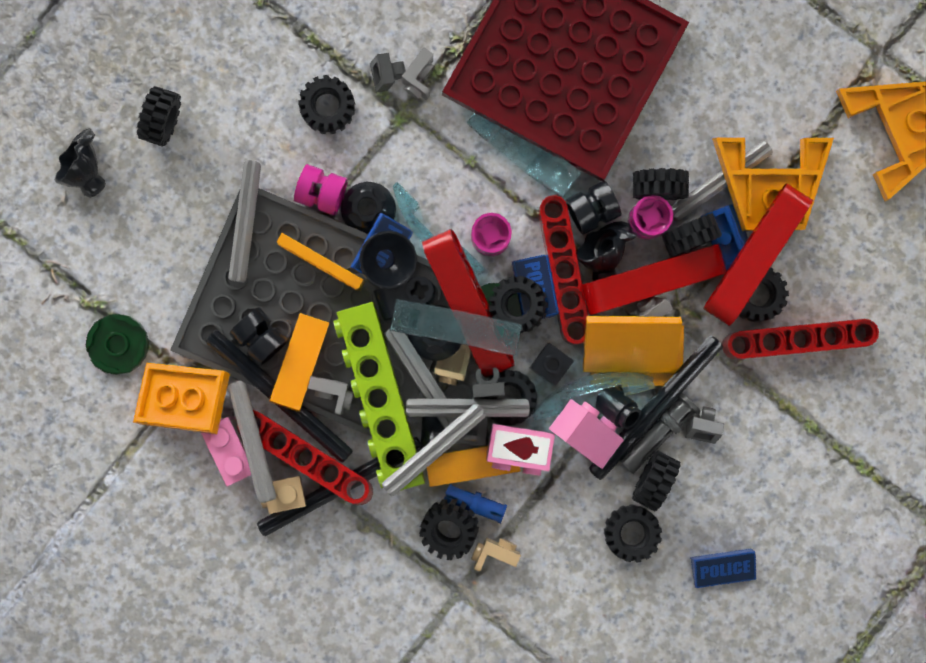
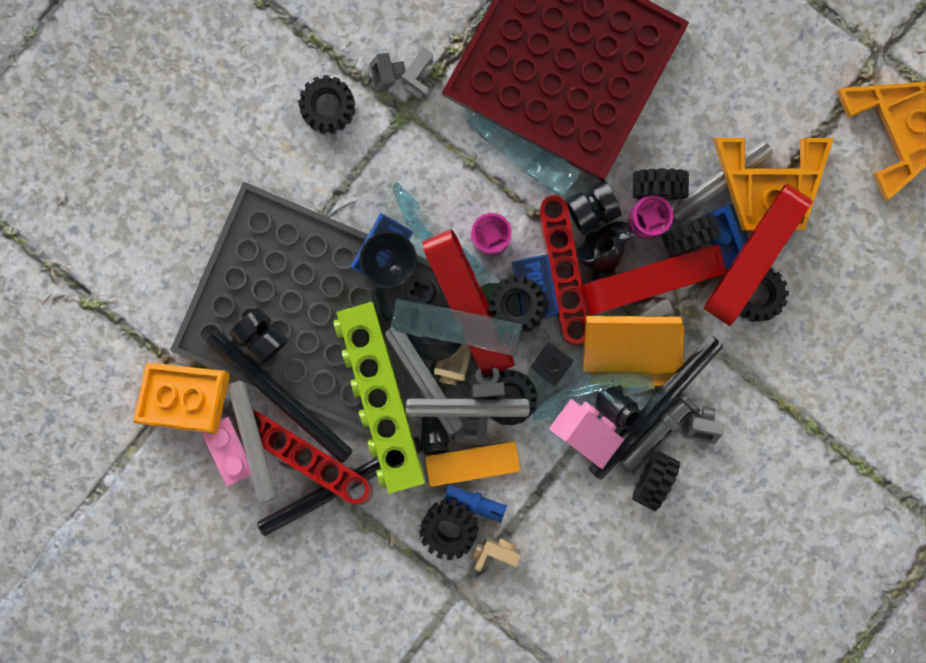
(80, 166): black hair -> none
(117, 344): dark green tile -> none
(158, 116): black tyre -> none
(244, 221): light grey axle -> none
(288, 495): tan bracket -> none
(299, 362): light orange tile -> none
(320, 262): light orange tile -> none
(328, 388): light grey bracket -> none
(330, 194): dark pink wheel -> none
(349, 206): black piece -> none
(433, 450): light grey axle -> none
(520, 448): brick -> none
(651, 533): black tyre -> none
(724, 568): slope -> none
(814, 337): red beam -> none

